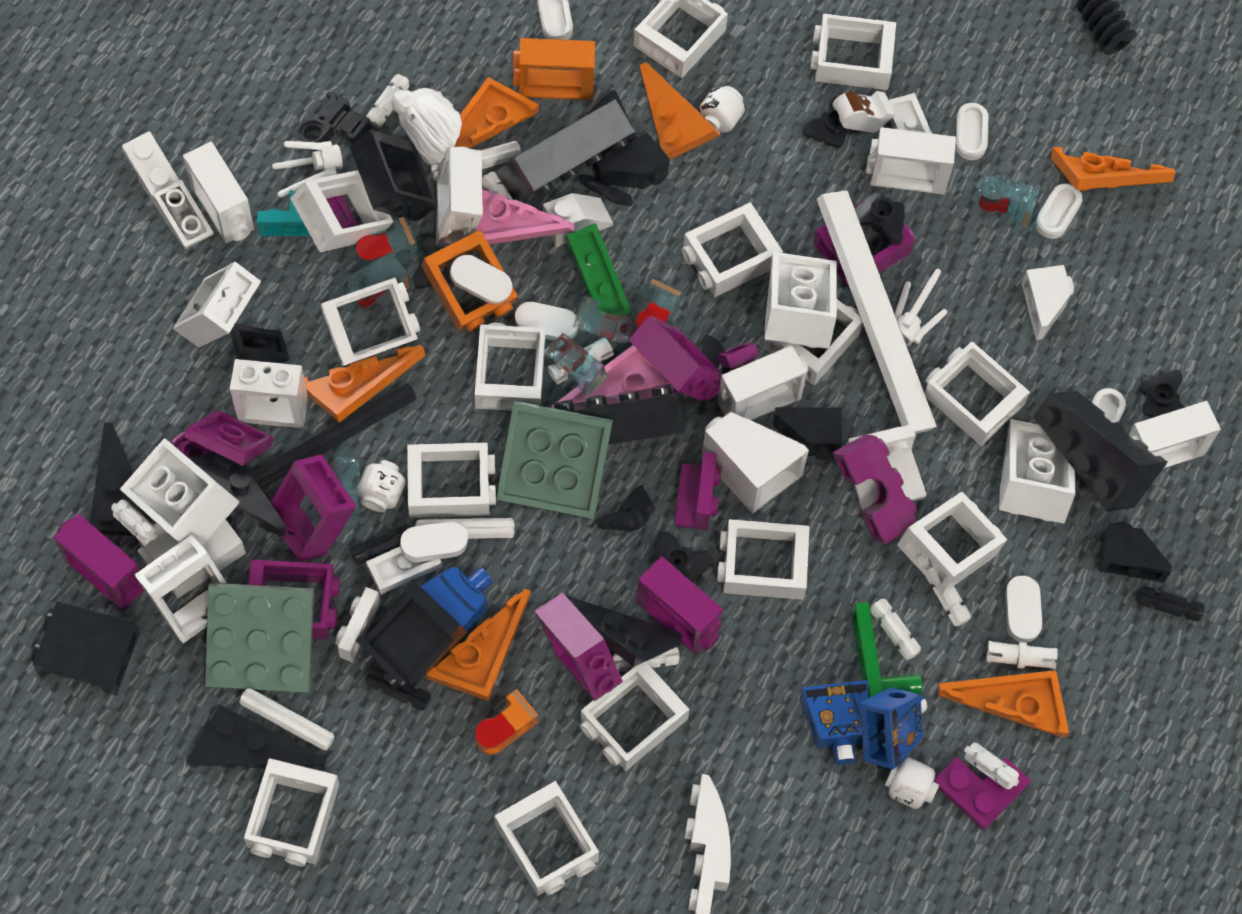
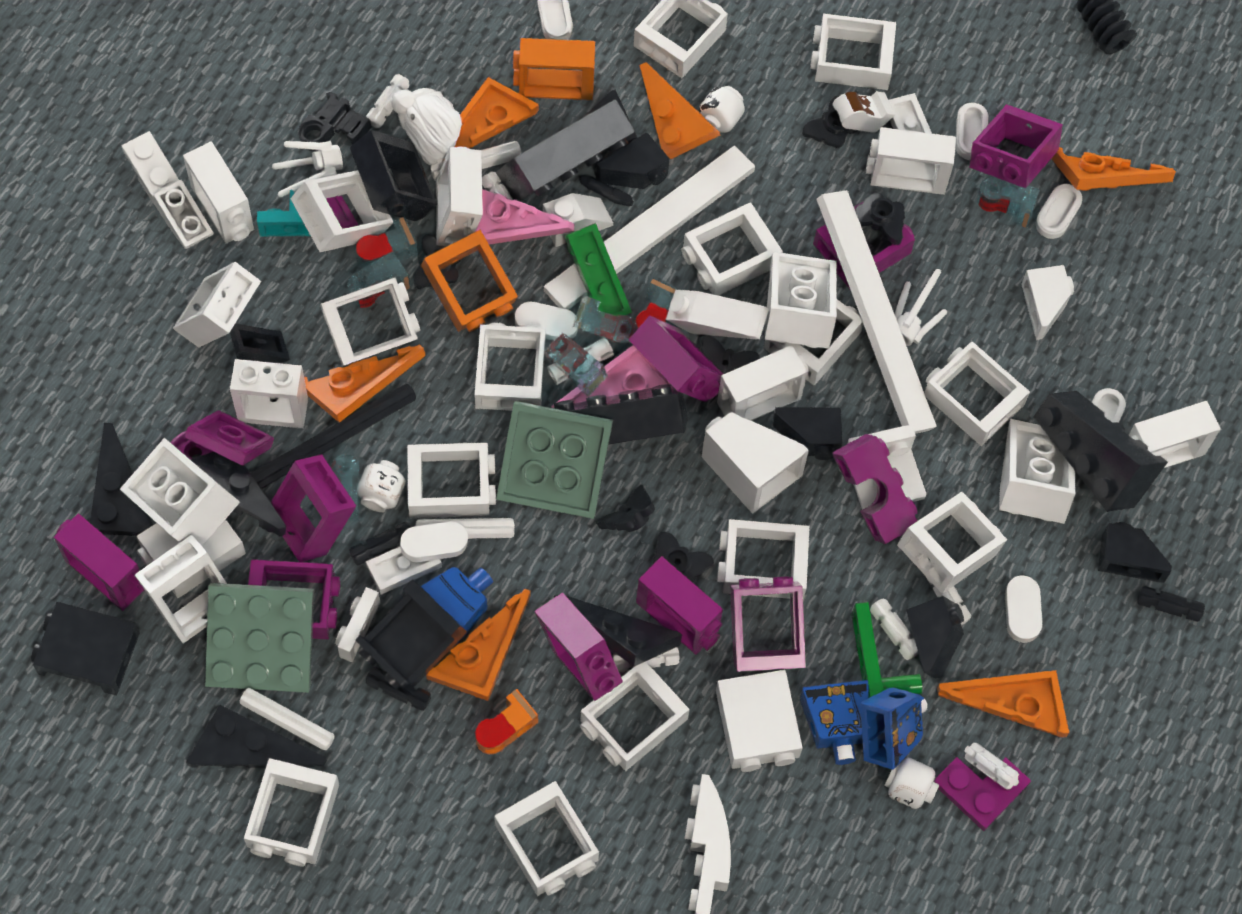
(134, 521): white axle -> none
(480, 279): white tile -> none
(658, 221): none -> white tile
(695, 491): magenta bracket -> none
(716, 315): none -> white slope
(738, 356): magenta tile -> none
(759, 720): none -> white brick
(768, 659): none -> window
(936, 633): none -> black slope
(1012, 125): none -> magenta window
(1021, 655): white pin -> none
(1165, 386): black animal -> none

